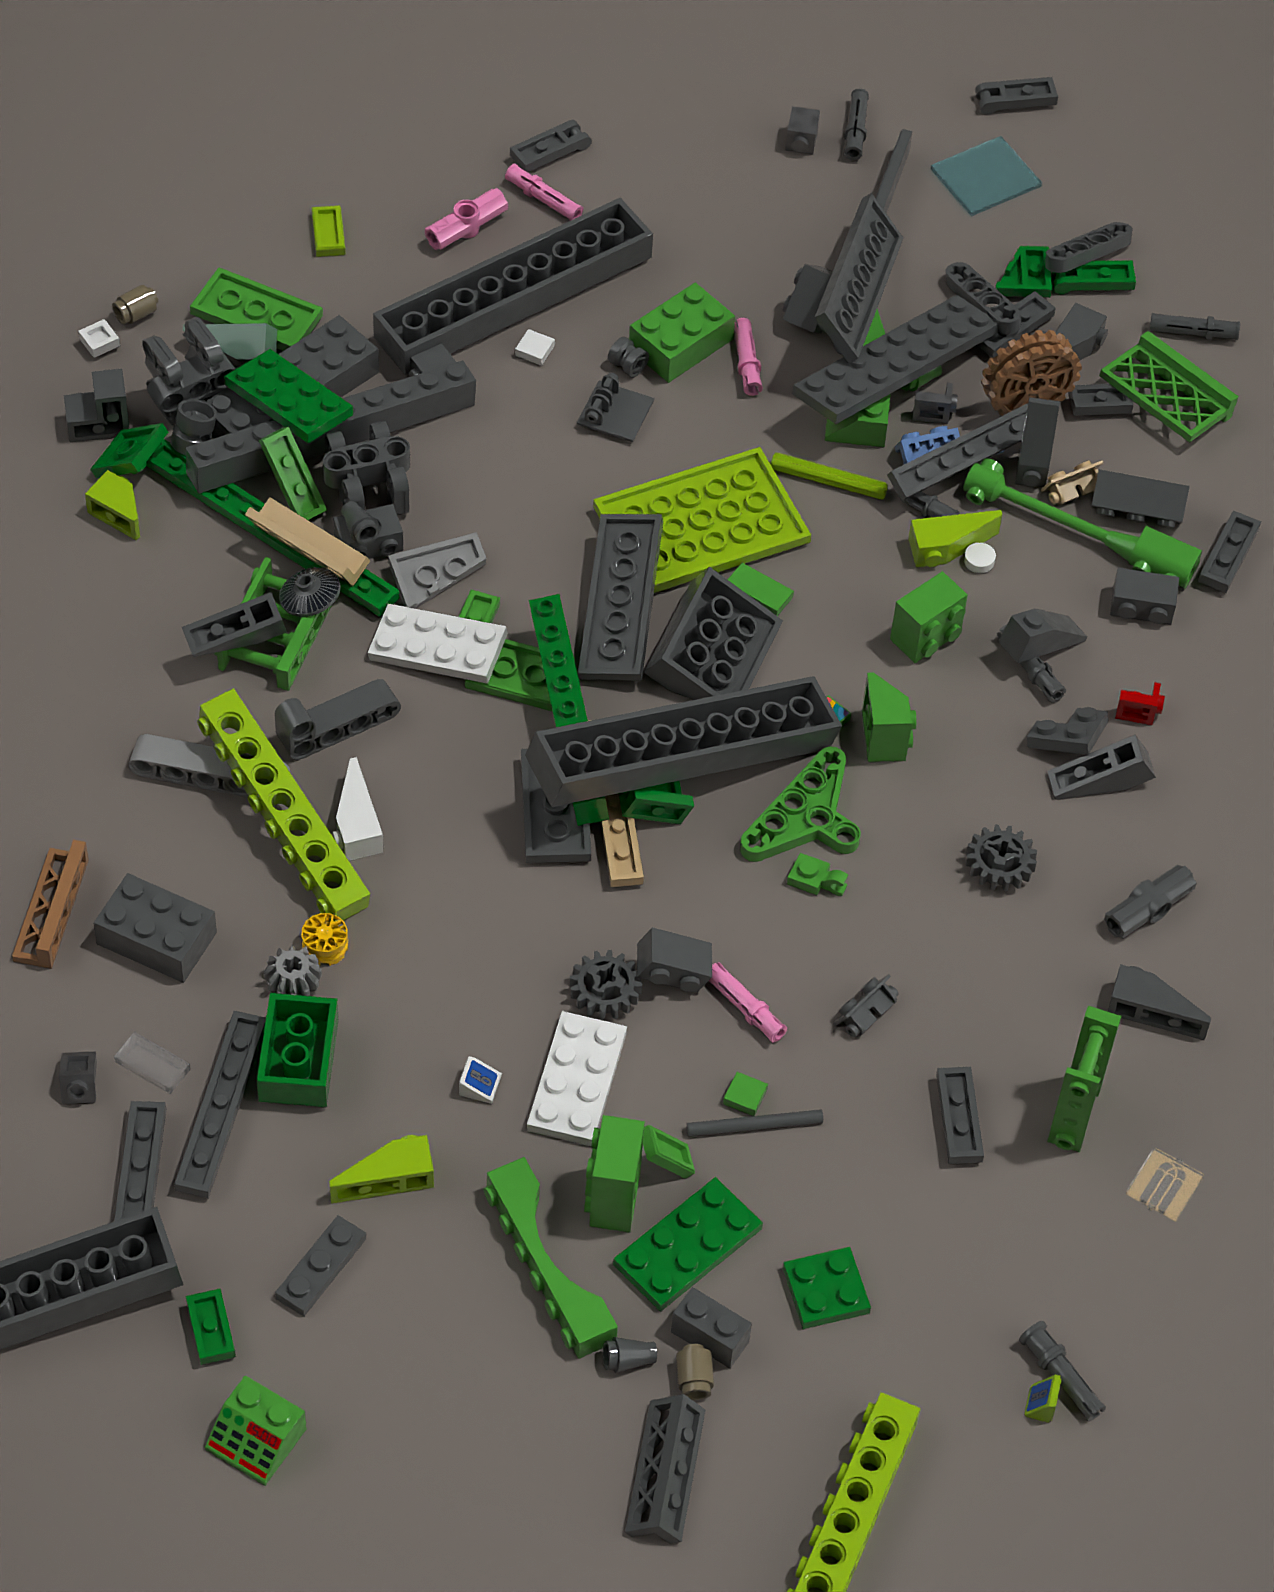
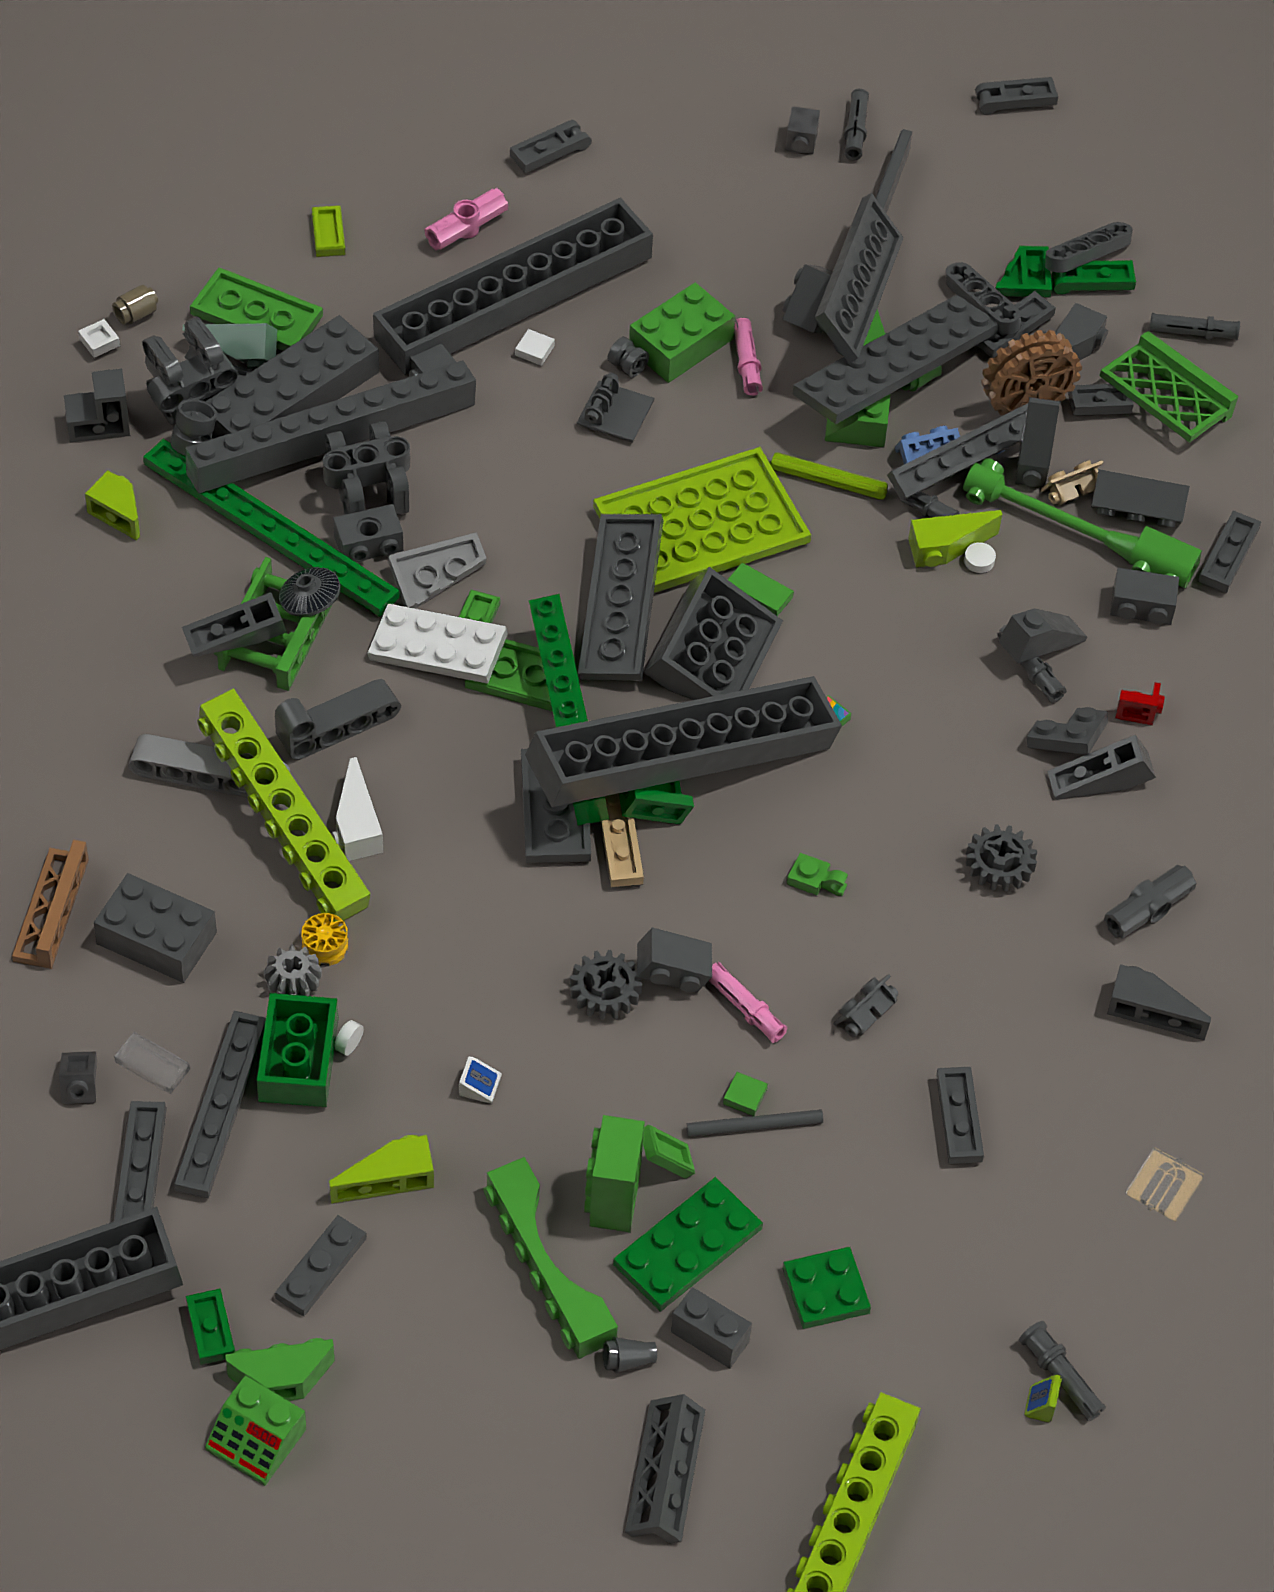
(130, 450): green plate -> none
(282, 1367): none -> bright green slope
(289, 395): green plate -> none
(292, 473): bright green plate -> none
(309, 540): tan fence -> none
(348, 1037): none -> white tile
(361, 525): dark grey cone -> none
(535, 187): bright pink pin -> none
(576, 1078): white plate -> none
(695, 1371): dark tan brick -> none
(797, 822): bright green beam -> none
(886, 721): bright green slope -> none
(928, 617): bright green brick -> none
(935, 406): flat silver bracket -> none
(986, 175): clear light blue piece -> none
(1083, 1079): bright green fence -> none

